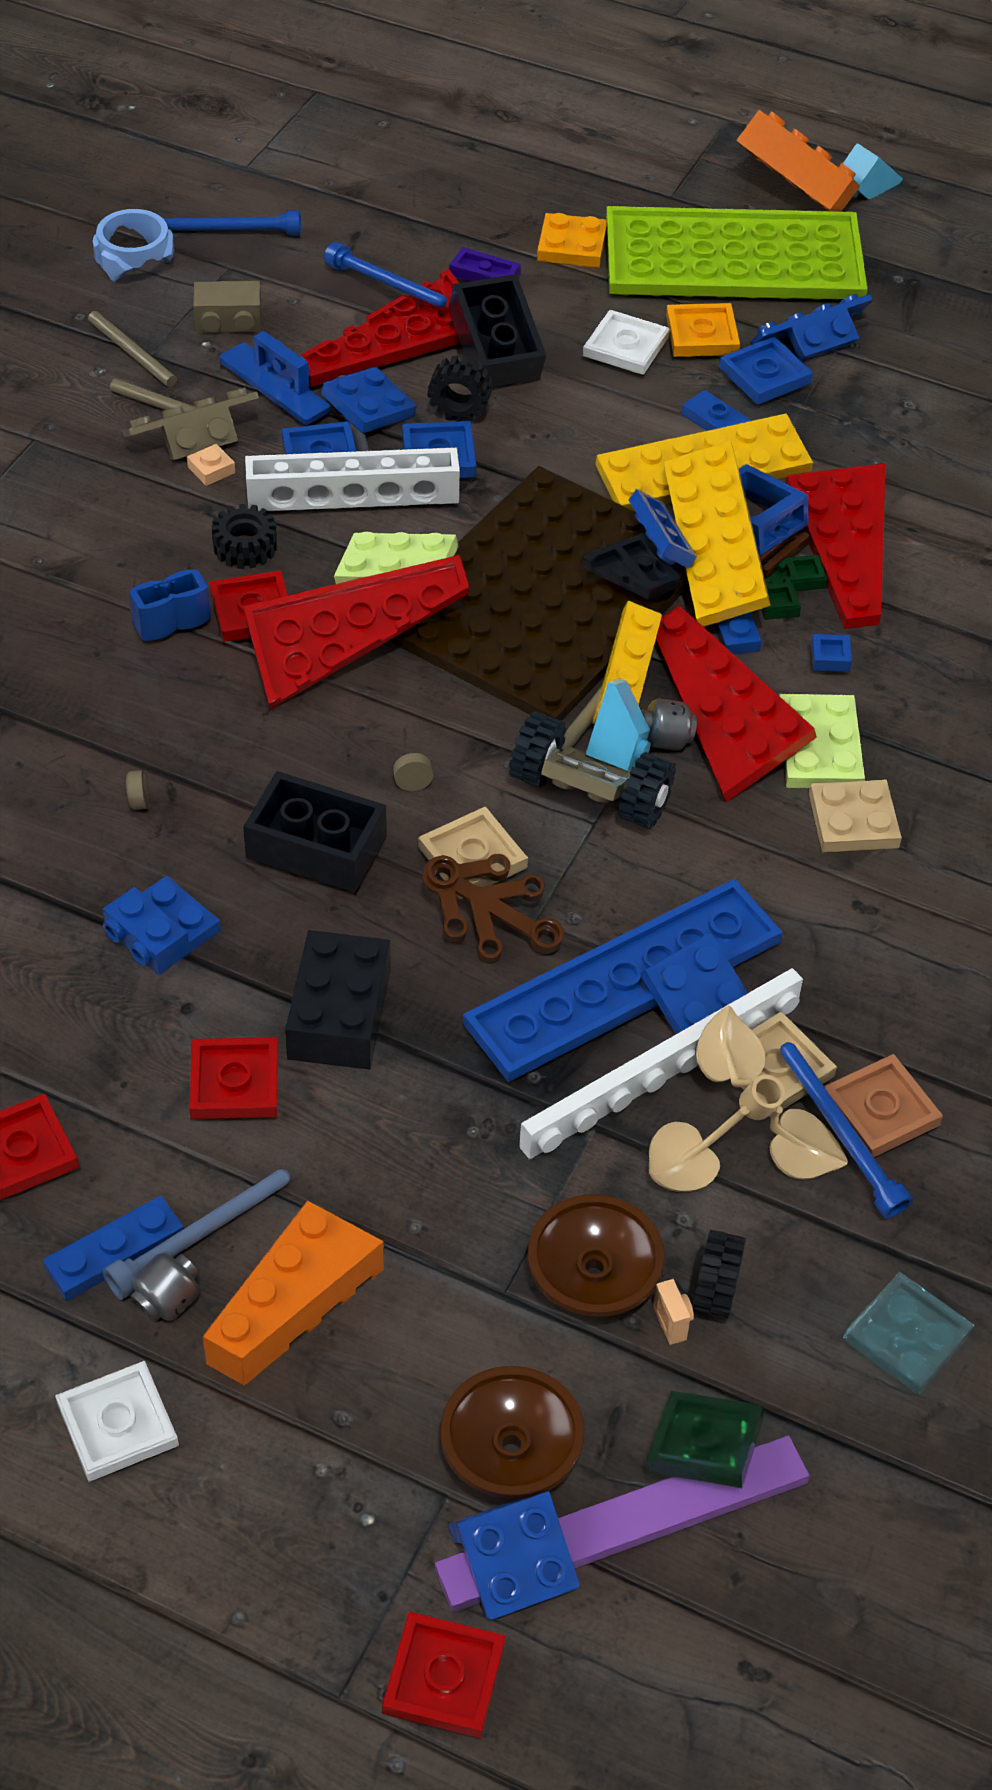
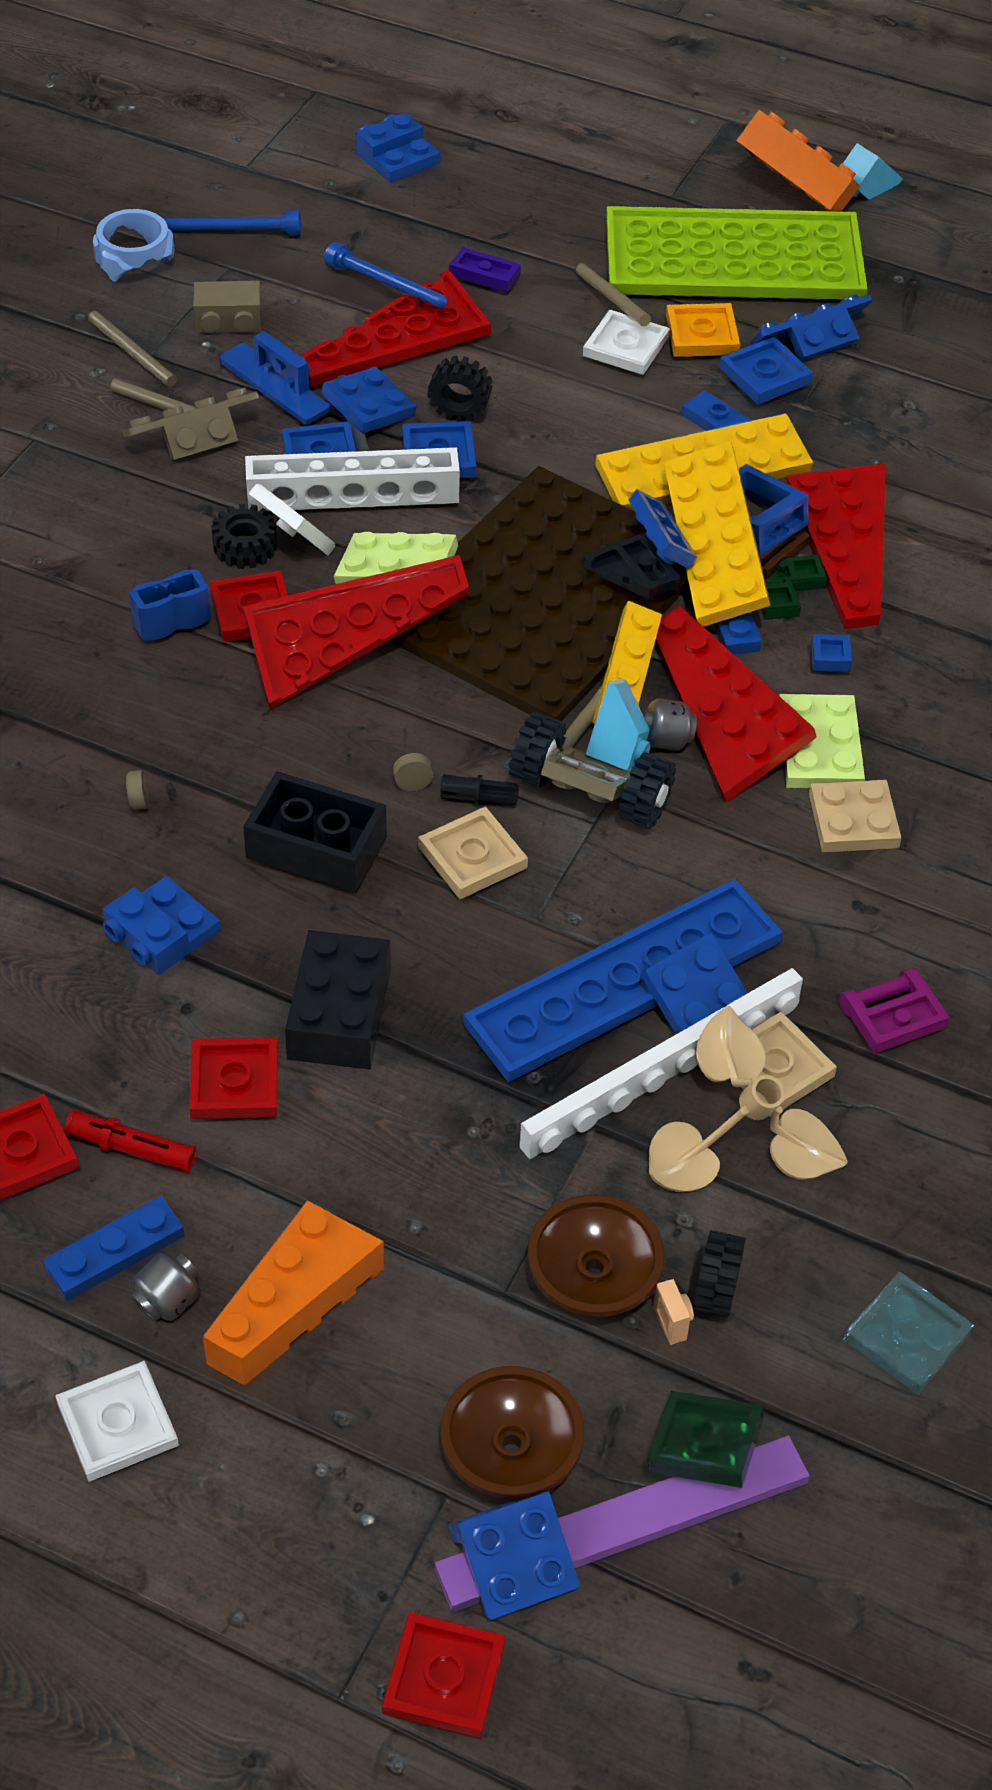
(113, 1135): none -> red pin
(120, 1273): sand blue piece -> none
(211, 464): light nougat plate -> none
(291, 521): none -> white plate
(396, 147): none -> blue plate
(478, 790): none -> black axle
(487, 902): reddish brown plant -> none
(497, 329): black brick -> none
(572, 240): light orange plate -> none
(613, 294): none -> dark tan bar
(884, 1105): nougat plate -> none
(890, 1196): blue piece -> none
(898, 1019): none -> magenta plate

